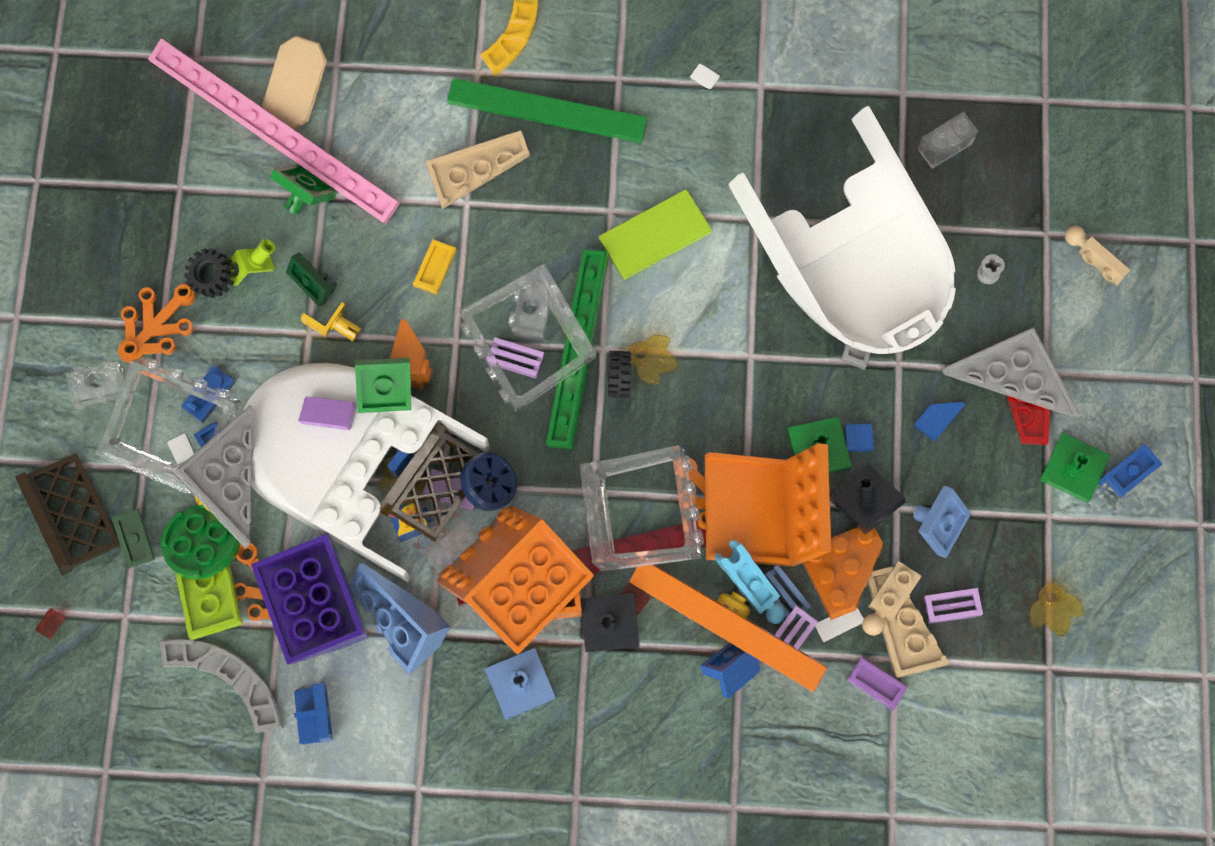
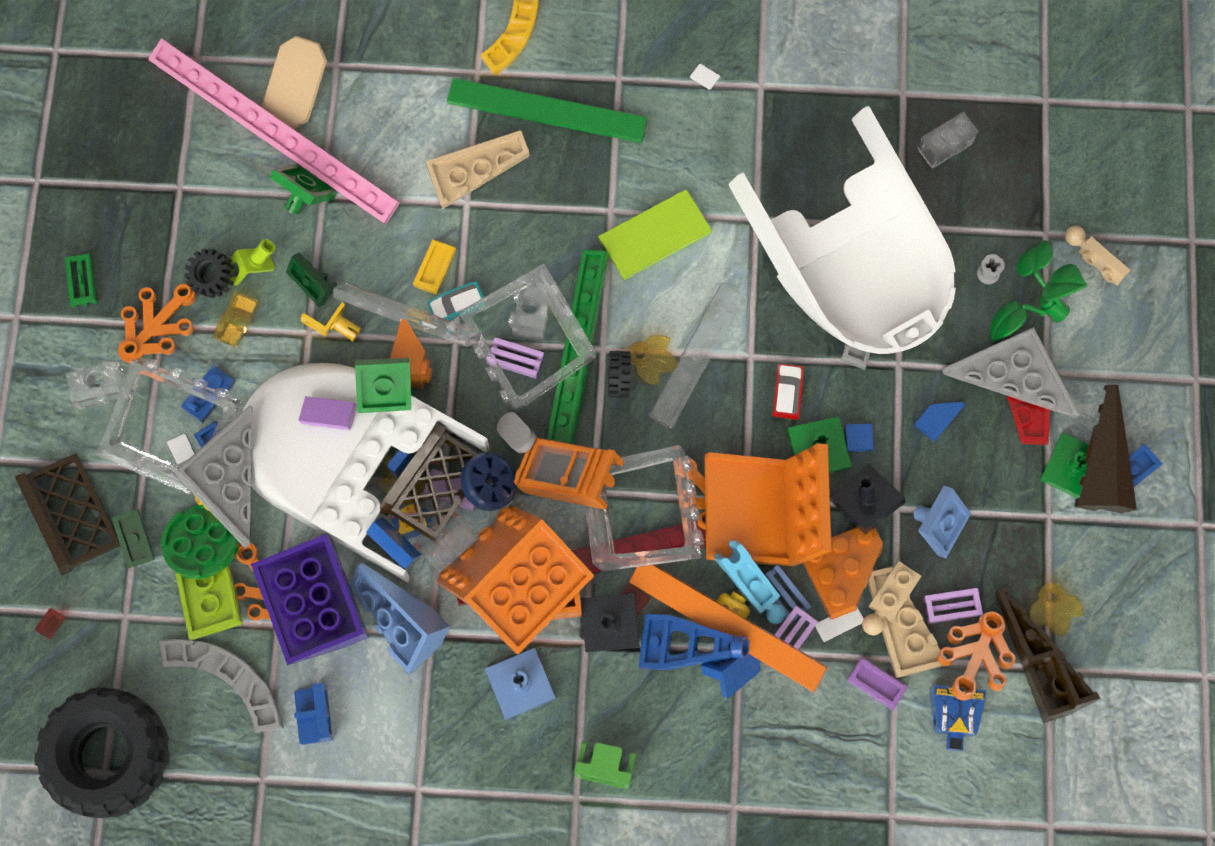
(63, 744): none -> black tyre
(84, 299): none -> green tile
(236, 320): none -> clear yellow slope
(393, 542): none -> blue slope
(415, 317): none -> clear tile
(450, 303): none -> slope
(516, 432): none -> light grey tile
(567, 472): none -> orange door
(604, 766): none -> bright green panel
(657, 643): none -> blue plate
(695, 356): none -> clear tile
(788, 391): none -> slope
(956, 716): none -> blue torso
(980, 652): none -> orange plant
(1052, 680): none -> dark brown wedge
(1062, 283): none -> green plant
(1108, 473): none -> dark brown wedge

